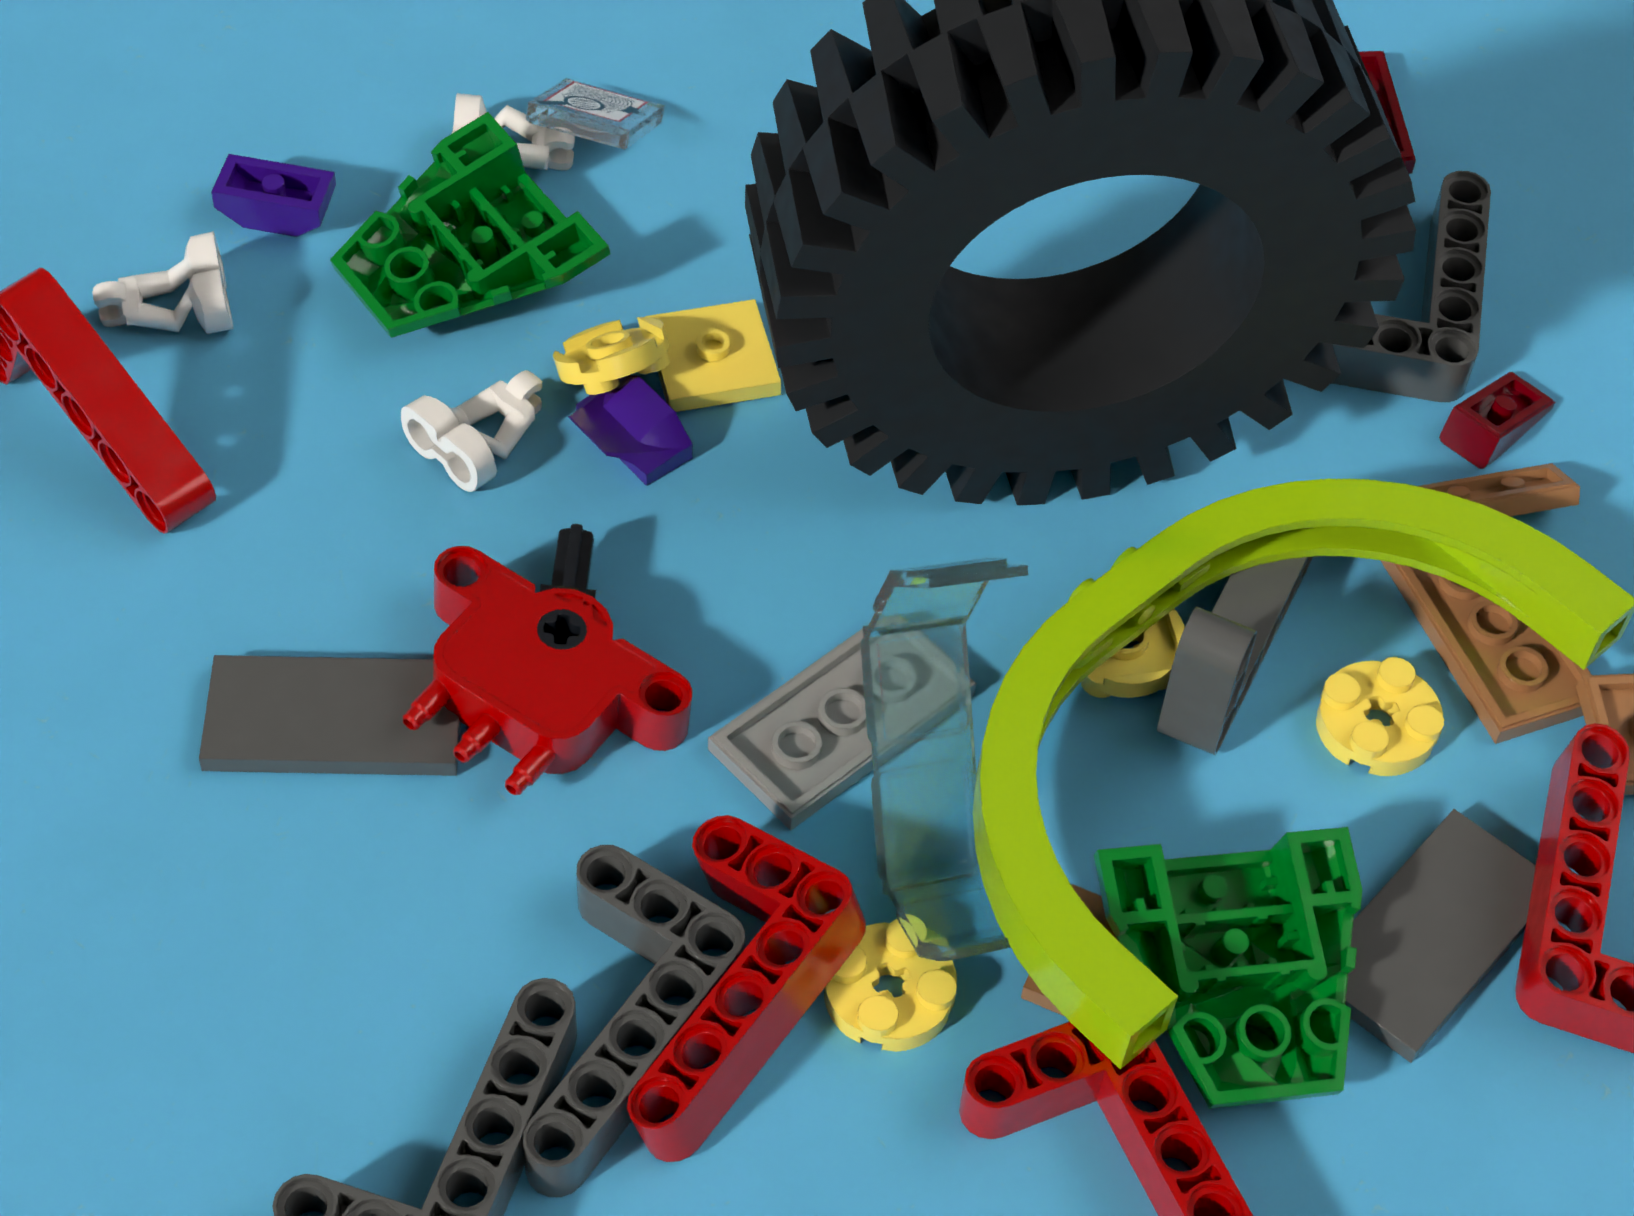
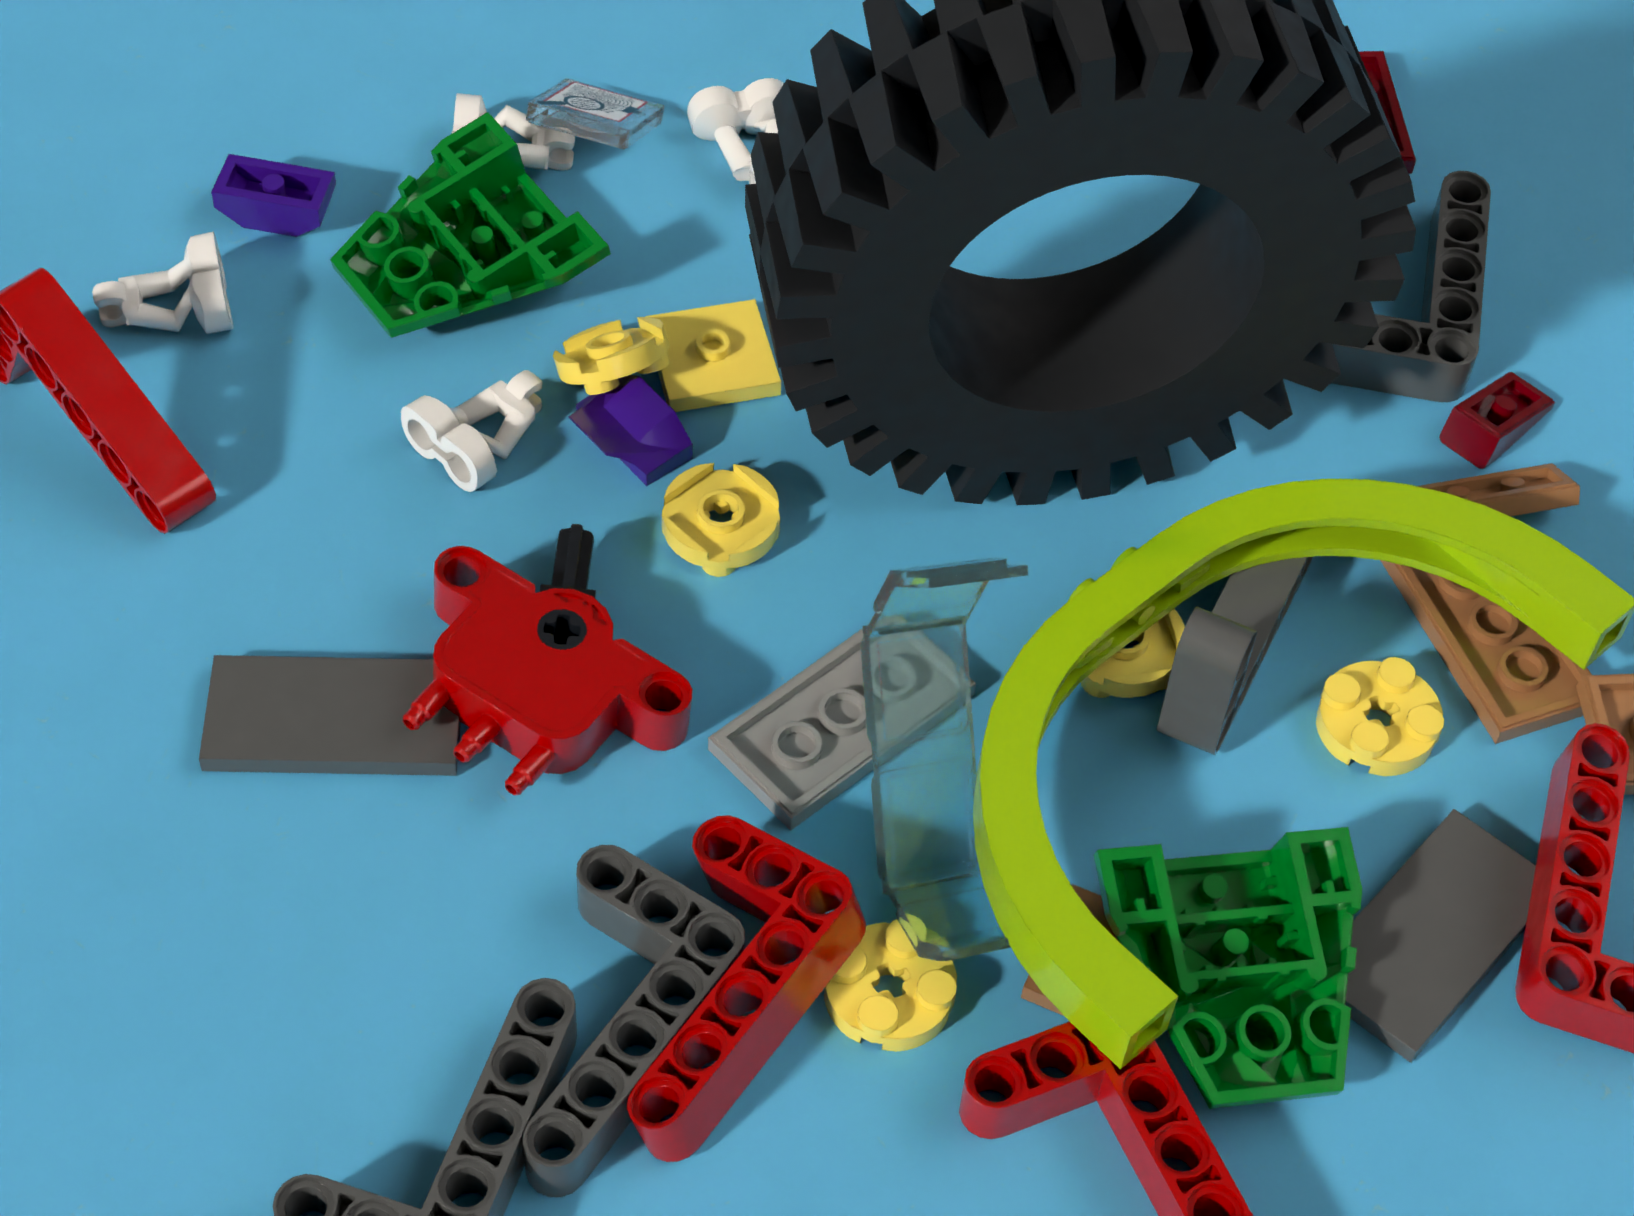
(714, 544): none -> light yellow plate
(720, 115): none -> white piece

